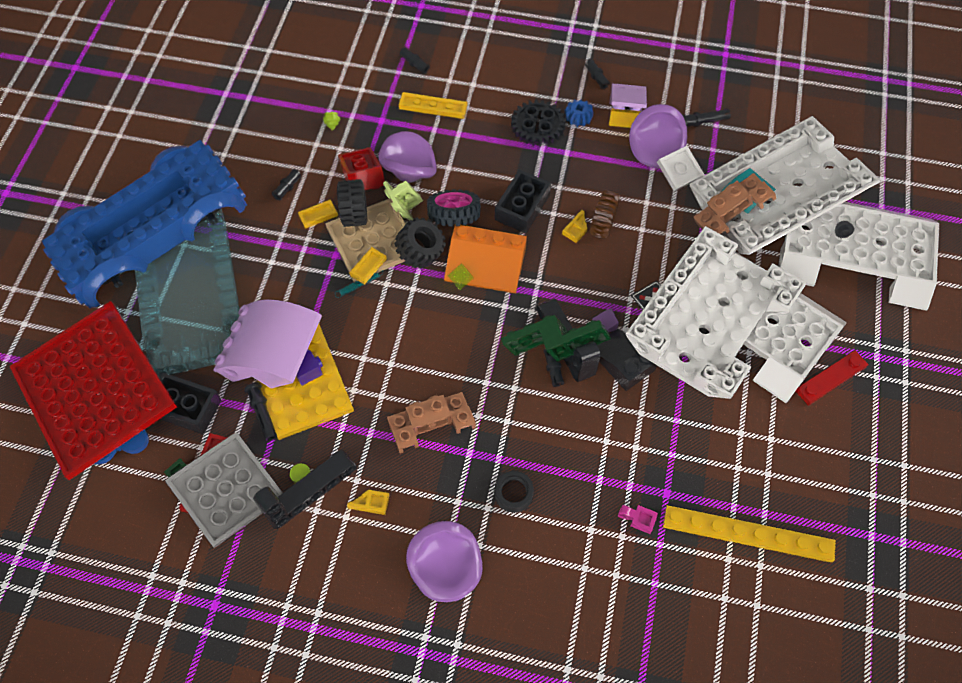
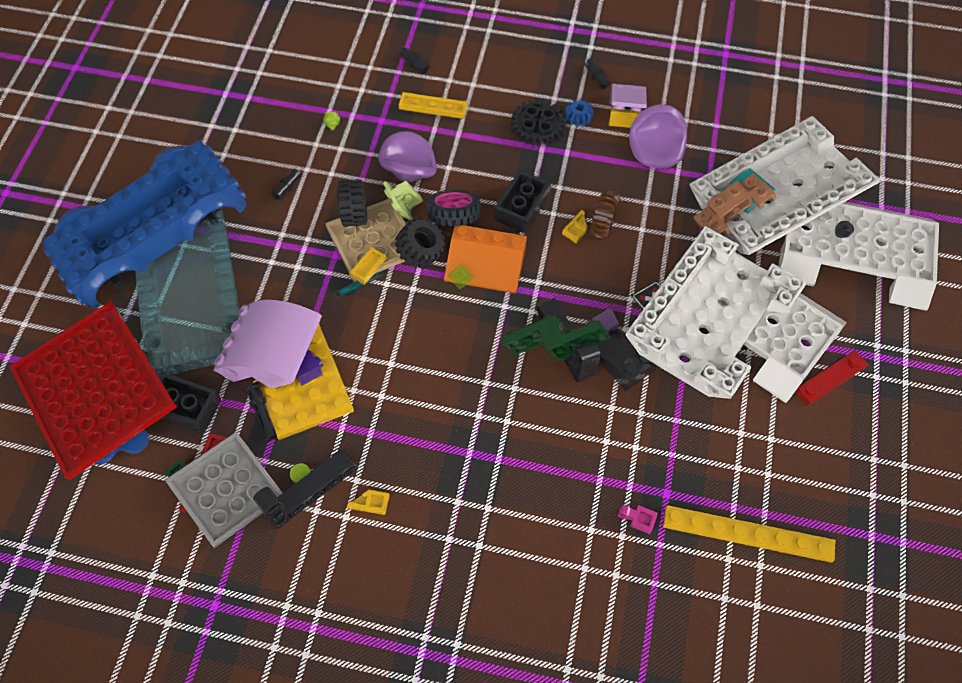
(317, 214): yellow tile -> none
(362, 165): red slope -> none
(430, 415): nougat bracket -> none
(444, 561): medium lavender piece -> none
(513, 476): black tyre -> none
(554, 369): black pin -> none
(680, 168): white plate -> none
(697, 119): black pin -> none

